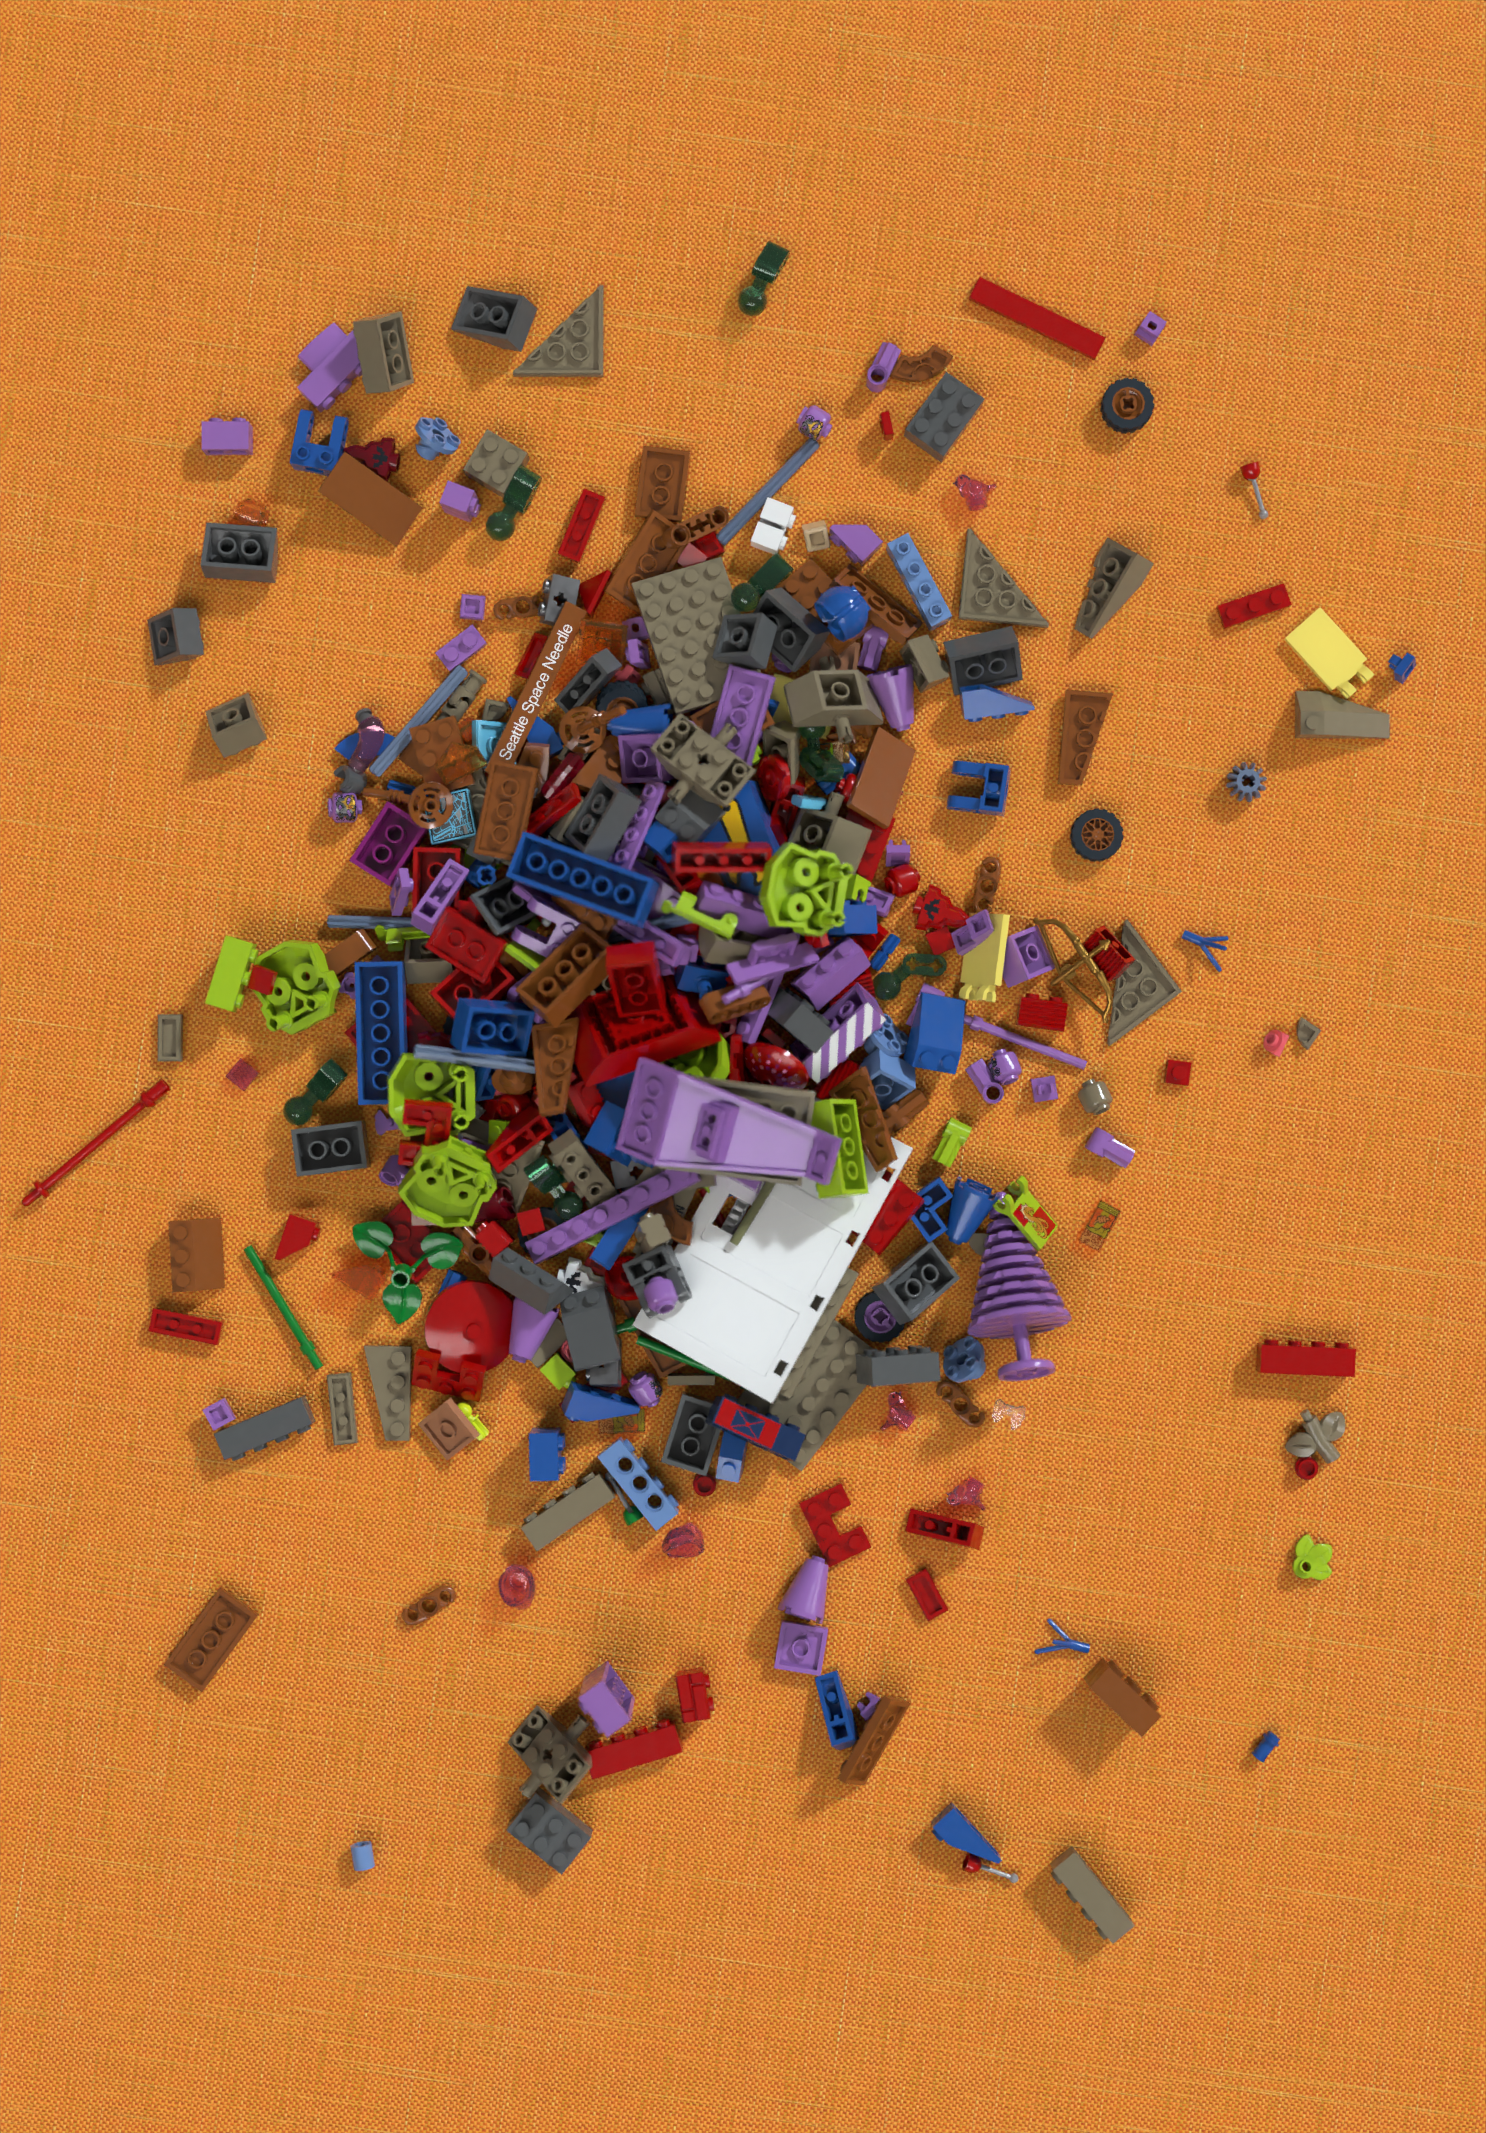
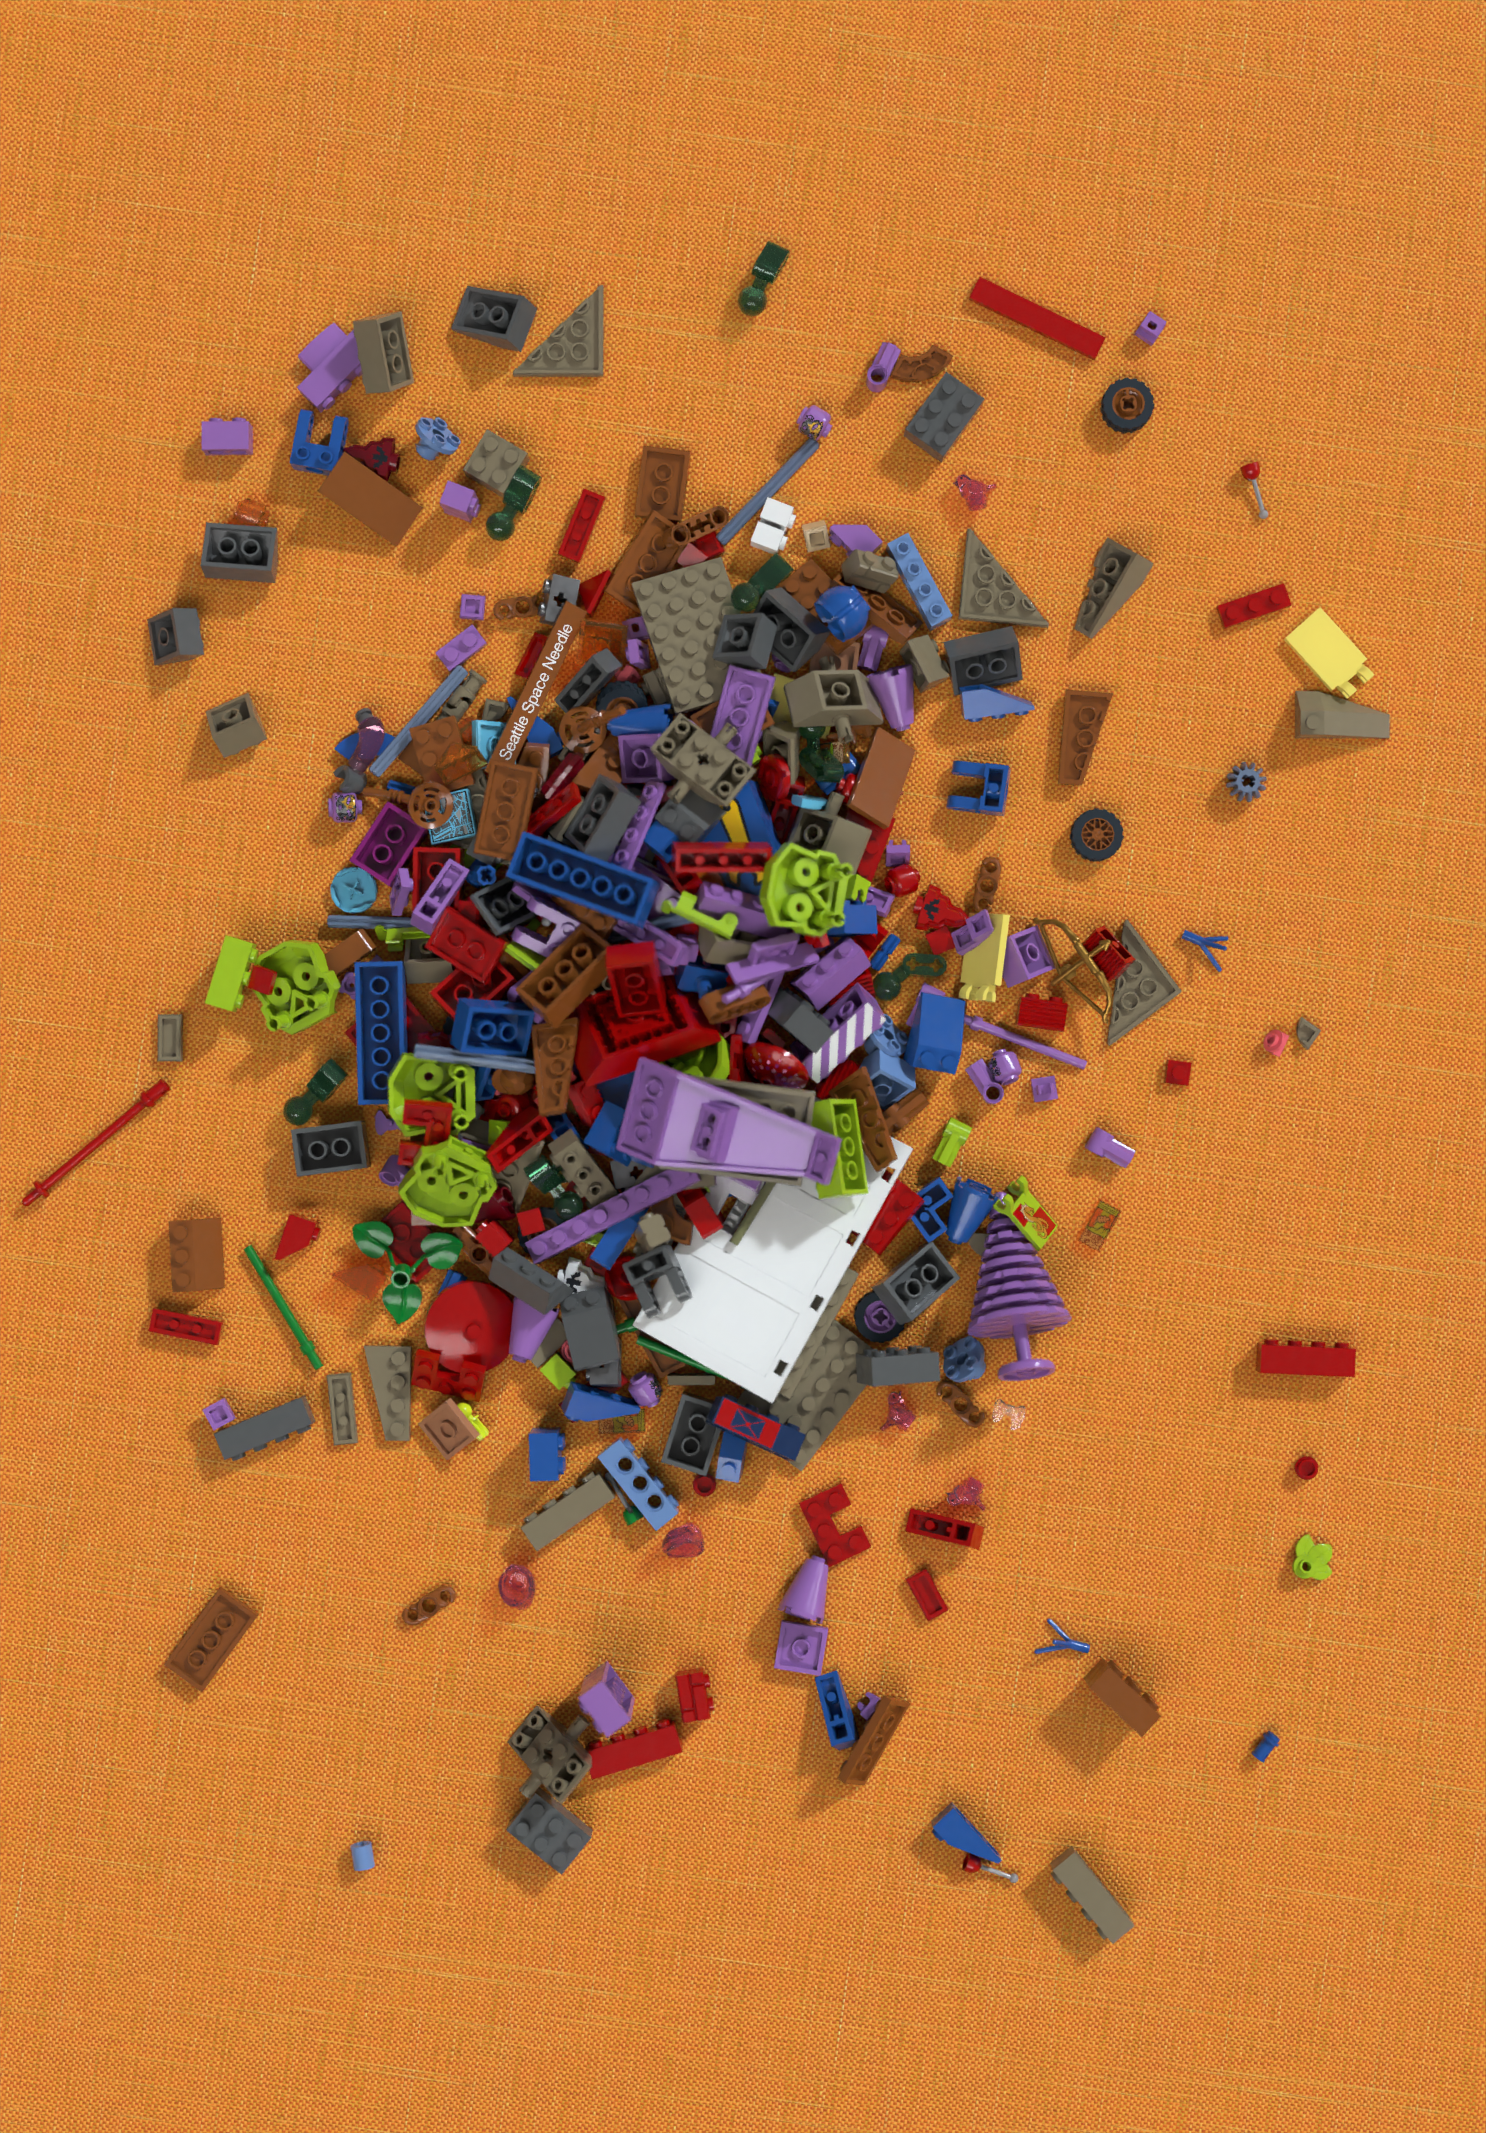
(242, 1074): clear pink tile -> none
(354, 890): none -> medium azure tile
(660, 1295): medium lavender head -> none
(700, 1211): none -> red slope
(779, 829): red tile -> none
(869, 570): none -> dark tan brick
(886, 426): red tile -> none
(1095, 1097): dark tan head -> none
(1318, 1436): dark tan plant -> none
(1402, 667): blue tile -> none

